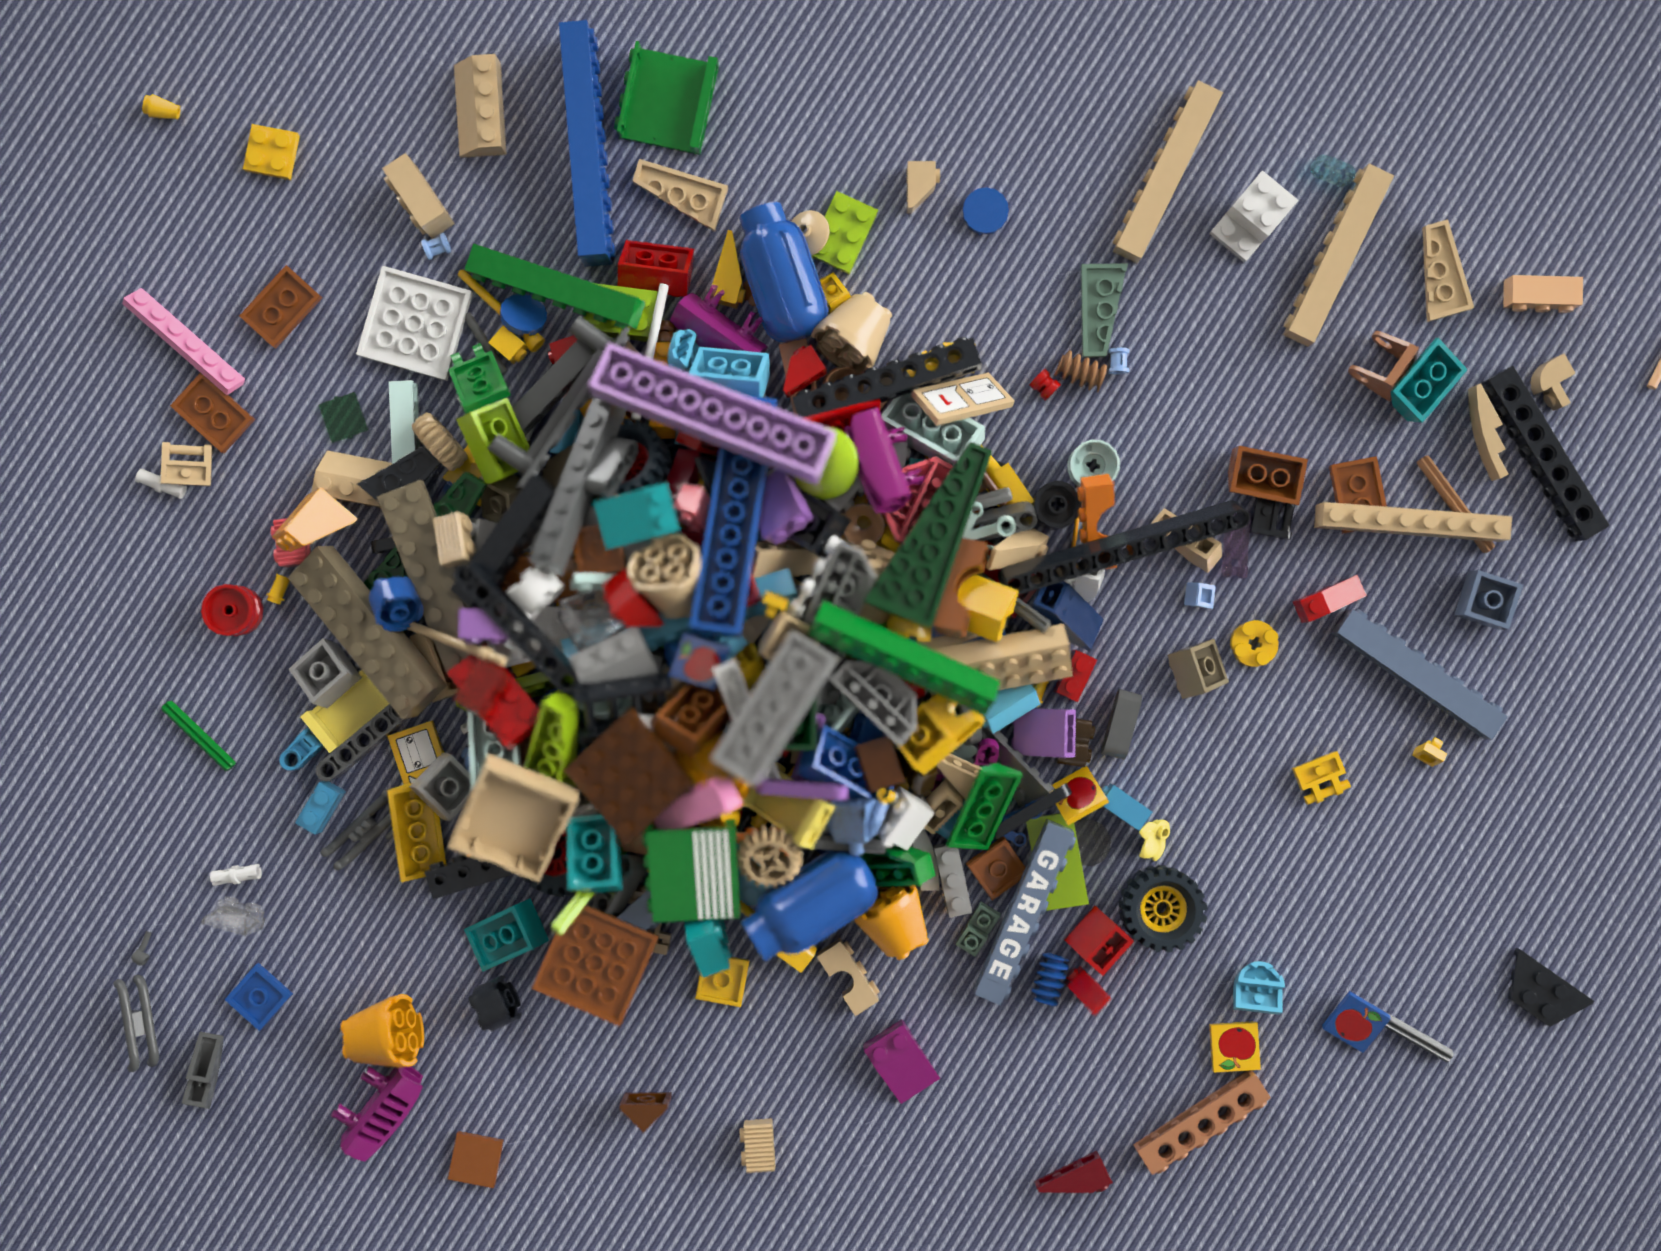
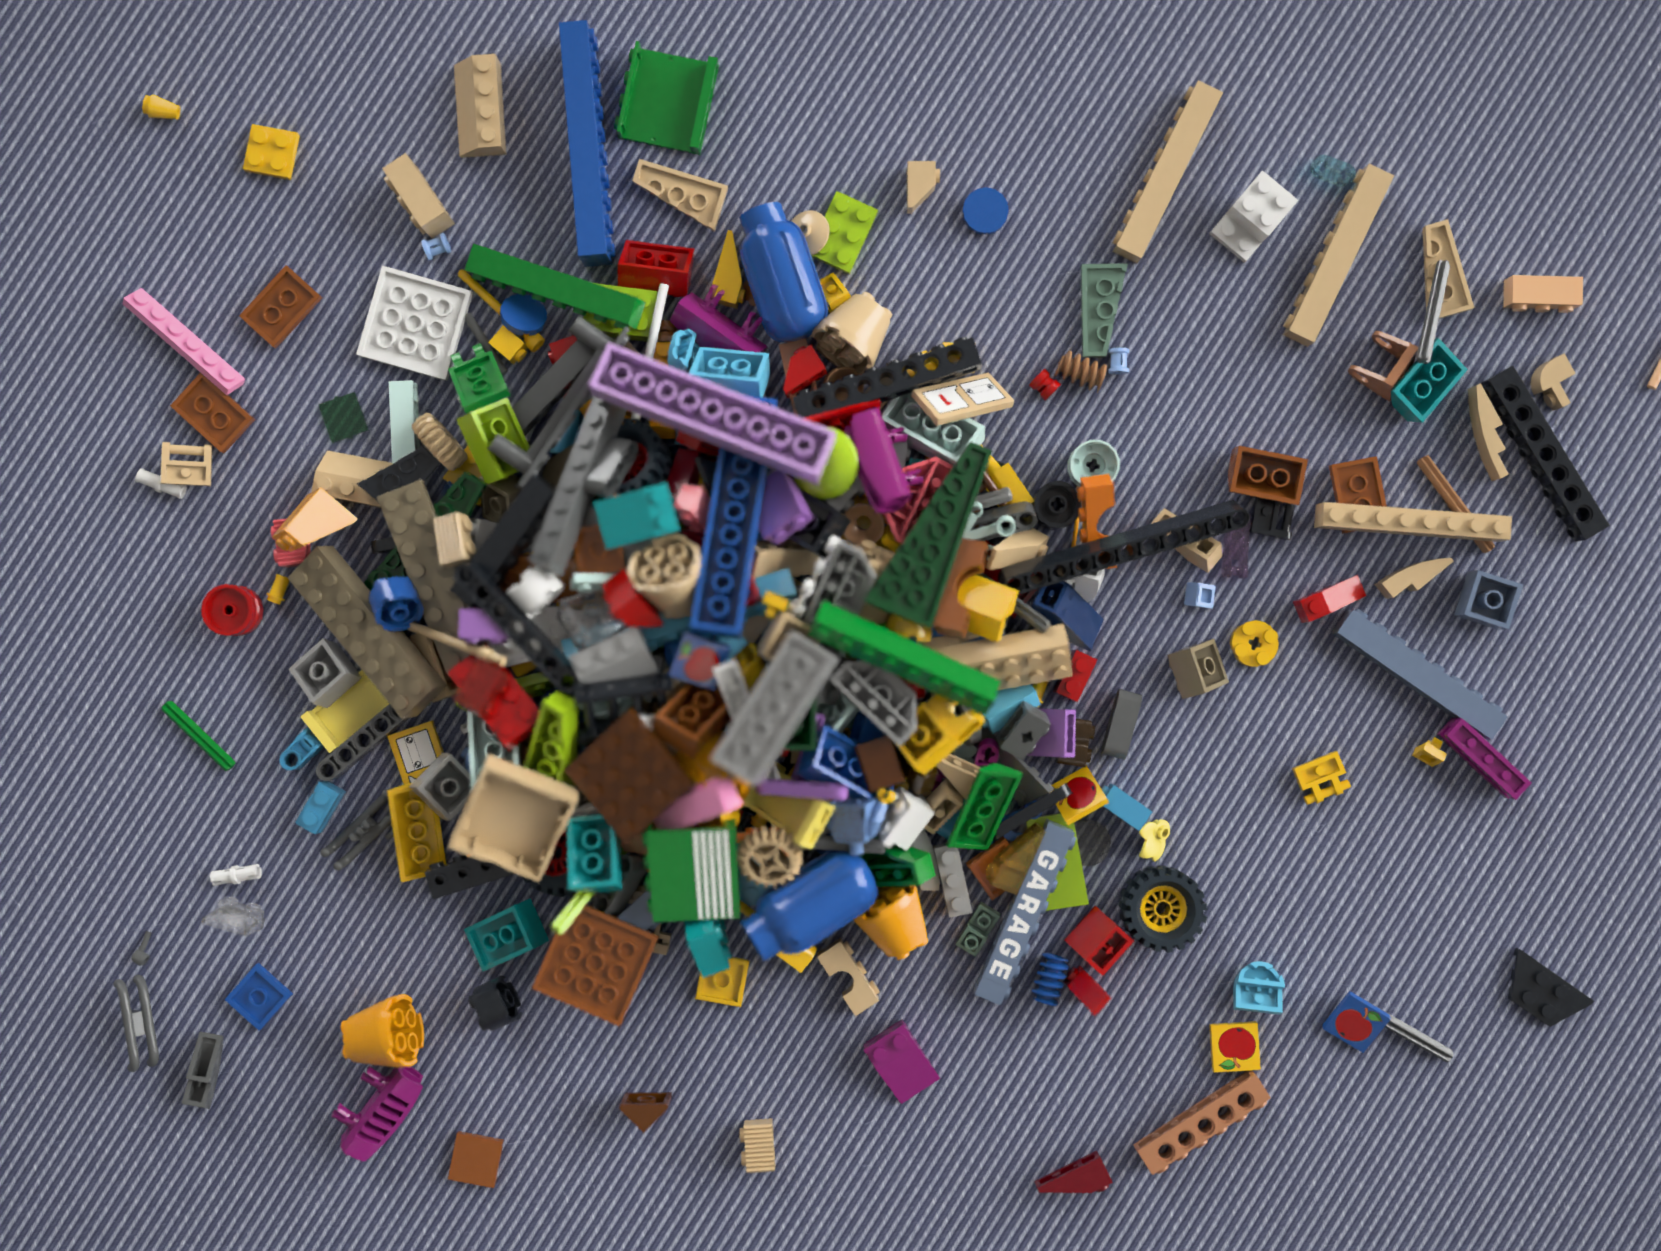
(1014, 861): none -> clear yellow slope
(1023, 730): none -> dark grey brick
(1411, 577): none -> tan slope
(1433, 312): none -> axle
(1484, 758): none -> magenta brick

